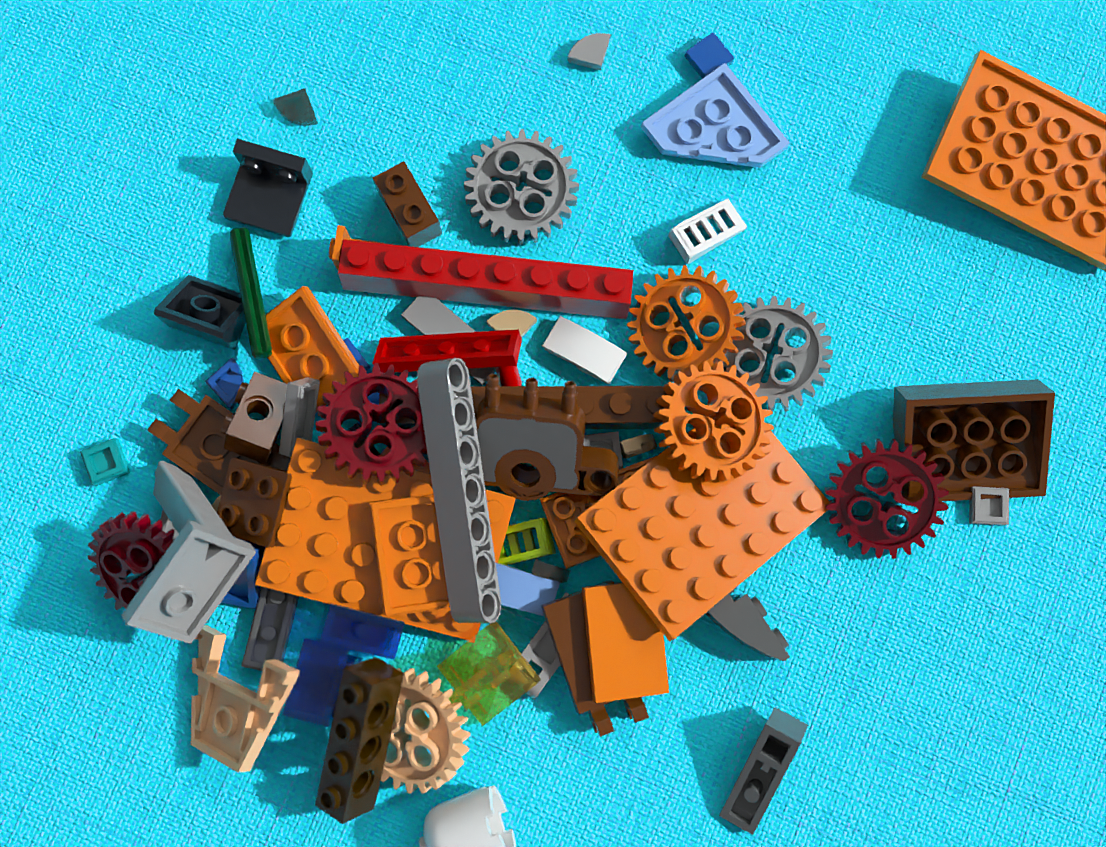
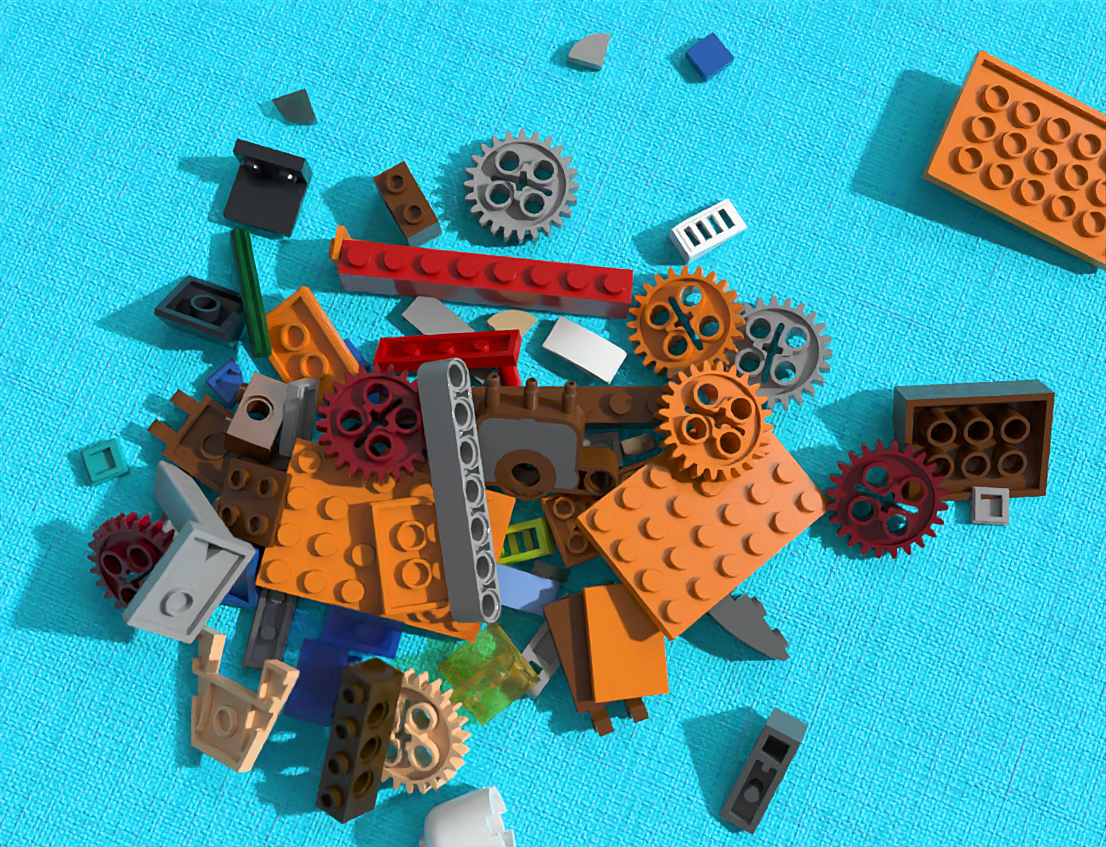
(716, 124): light blue plate -> none

